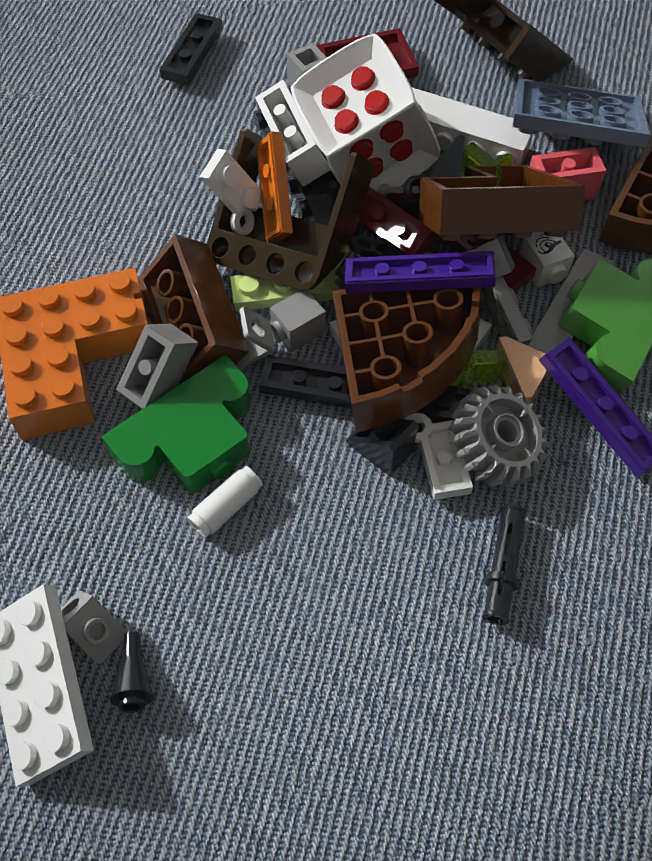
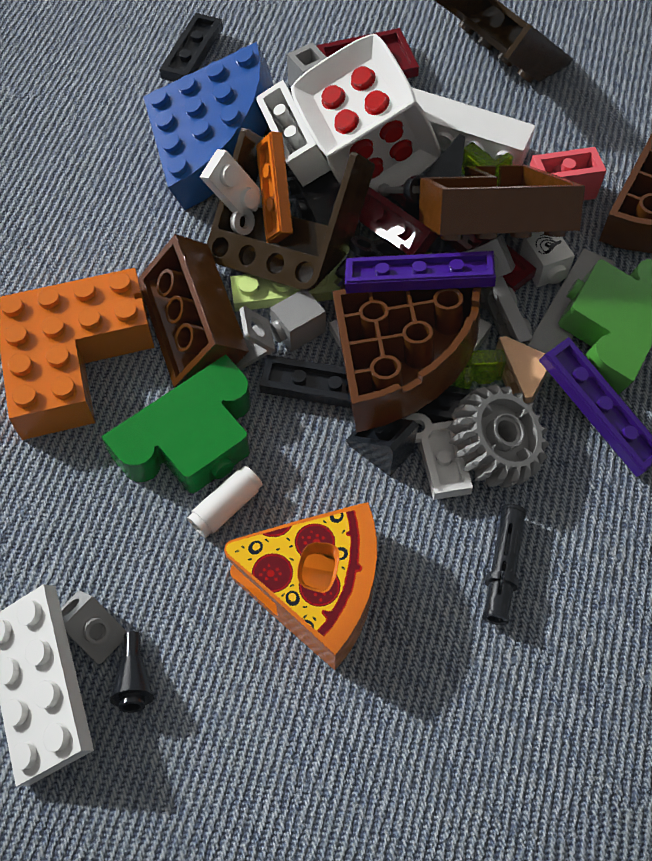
(156, 363): light grey brick -> none
(205, 115): none -> blue brick
(313, 576): none -> piece
(580, 113): sand blue plate -> none

